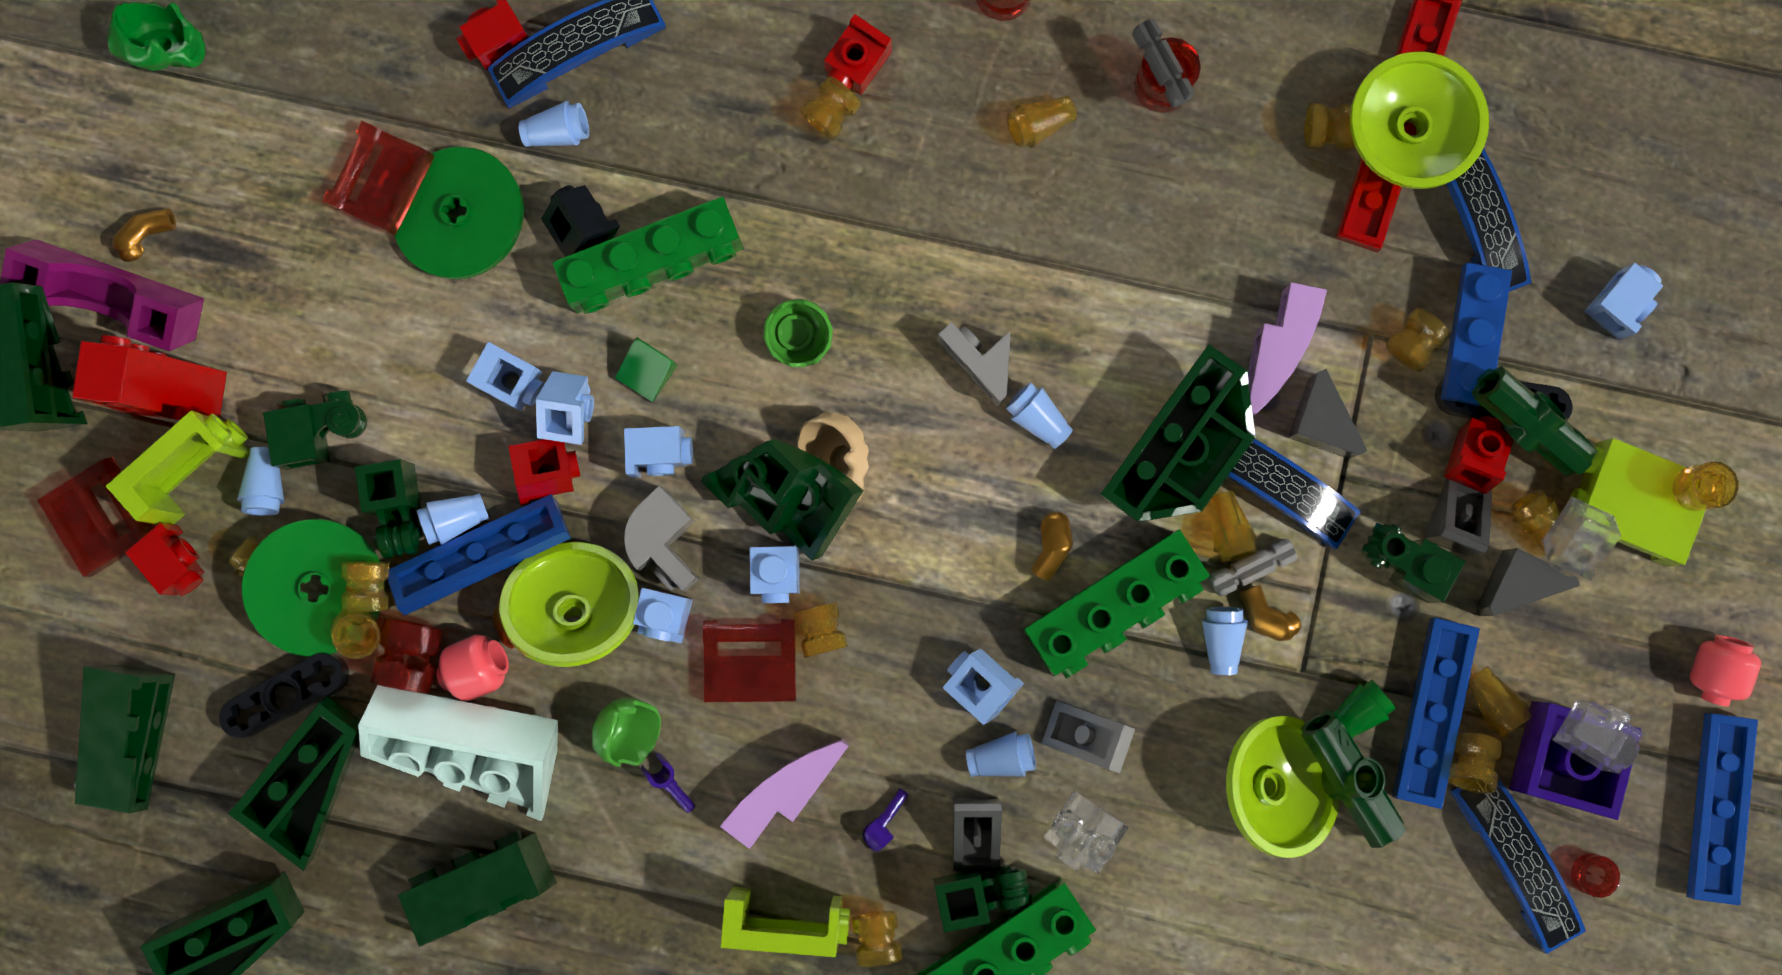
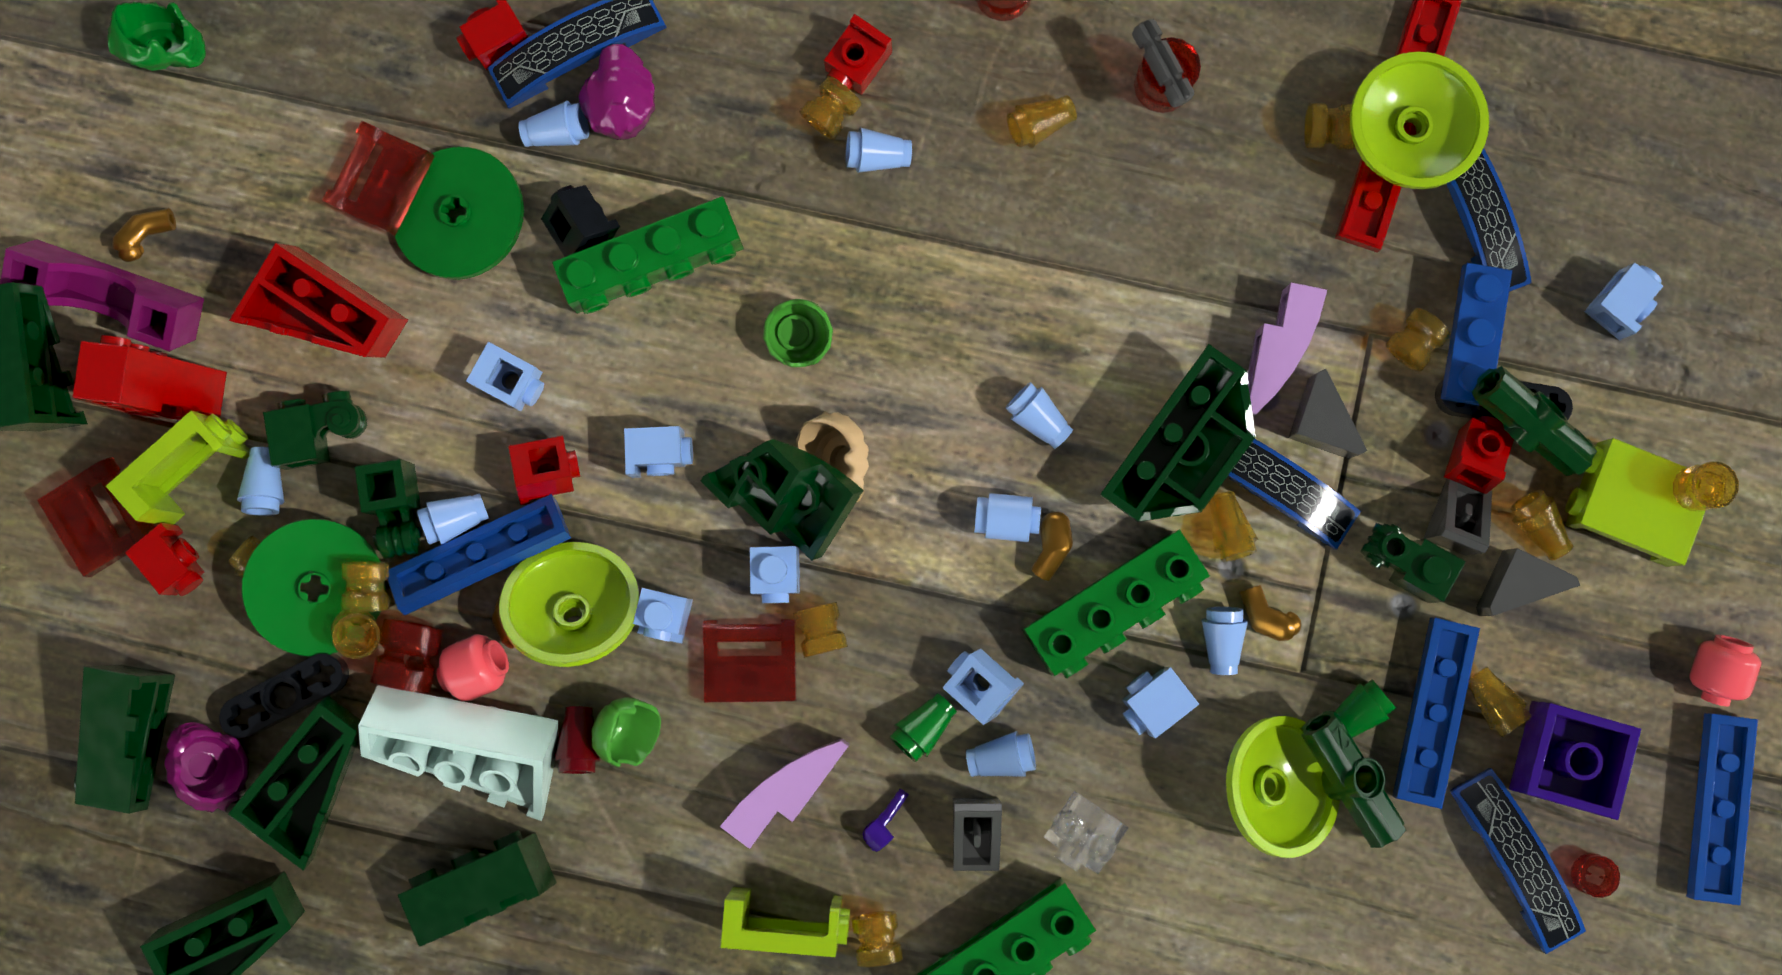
(206, 767): none -> magenta hair
(316, 304): none -> red wedge
(564, 408): light blue brick -> none
(574, 745): none -> dark red cone
(618, 94): none -> magenta hair
(645, 370): green slope -> none
(651, 531): light grey brick -> none
(666, 780): dark purple hand -> none
(876, 151): none -> light blue cone
(923, 727): none -> green cone
(968, 897): dark green brick -> none
(986, 370): light grey slope -> none
(1007, 517): none -> light blue brick
(1088, 736): light grey slope -> none
(1157, 702): none -> light blue brick
(1253, 567): light grey axle -> none
(1476, 763): clear yellow wheel -> none
(1580, 539): clear brick -> none
(1600, 735): clear brick -> none

